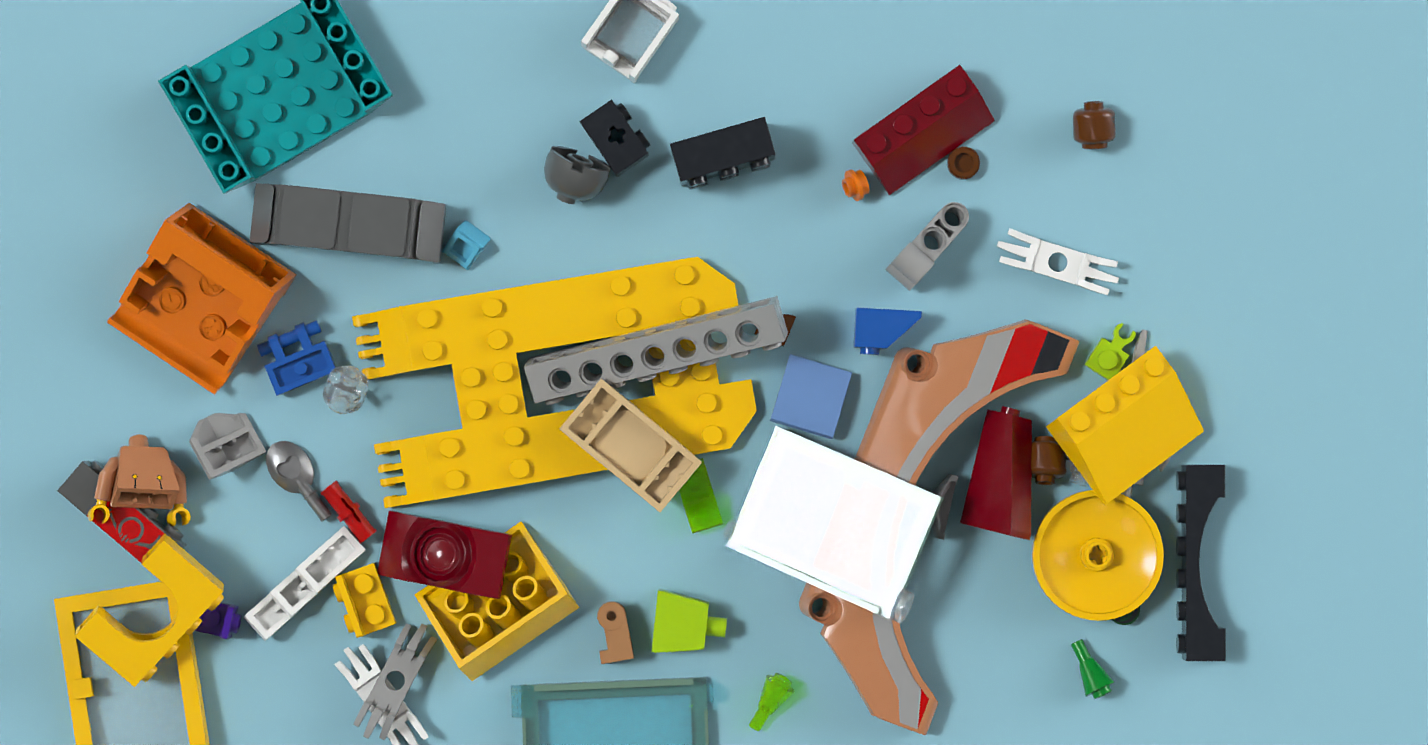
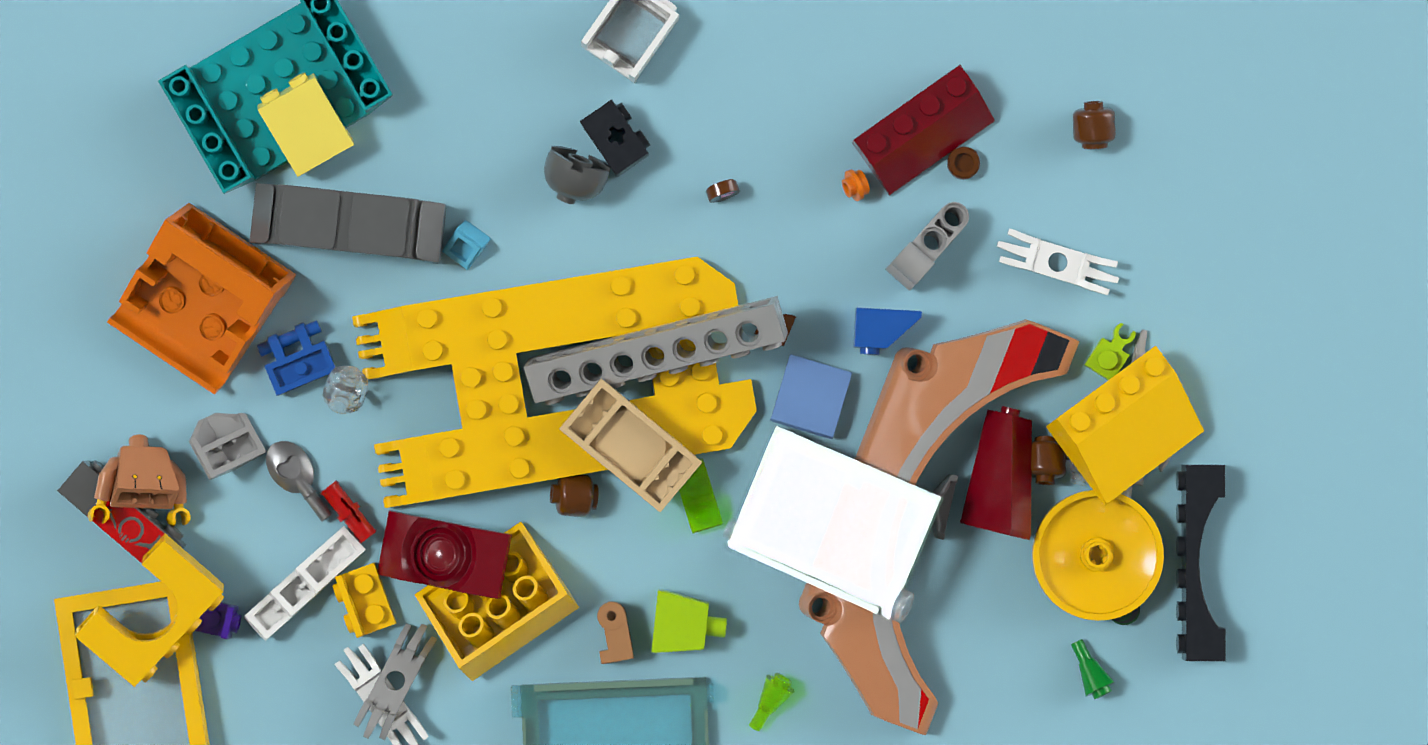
(304, 123): none -> light yellow panel
(574, 495): none -> reddish brown head
(722, 190): none -> reddish brown tile
(723, 153): black brick -> none

